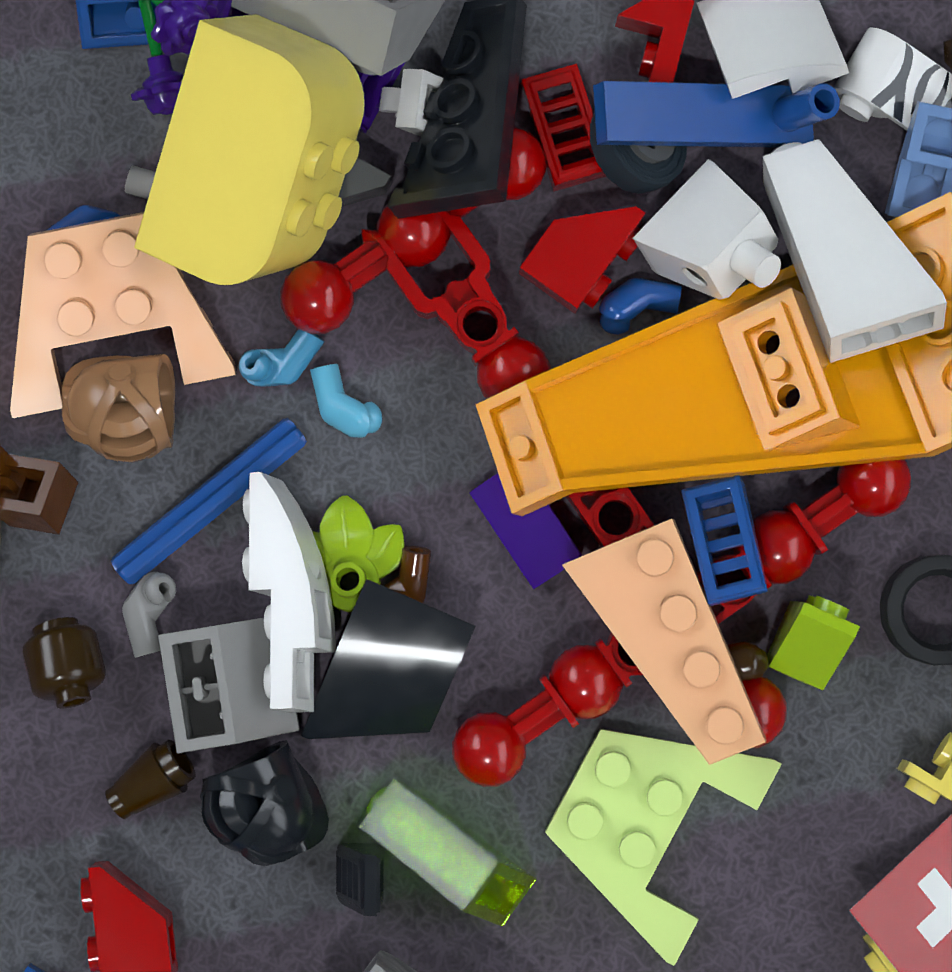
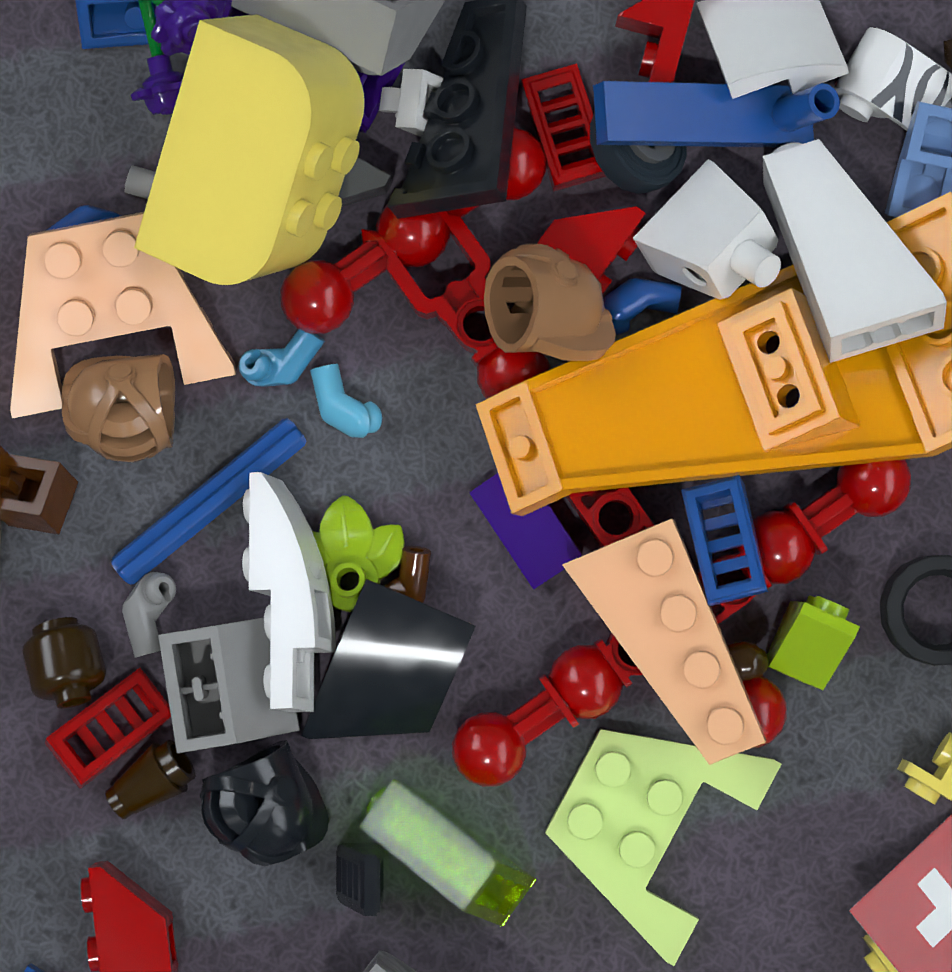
(69, 759): none -> red slope
(555, 305): none -> medium nougat helmet

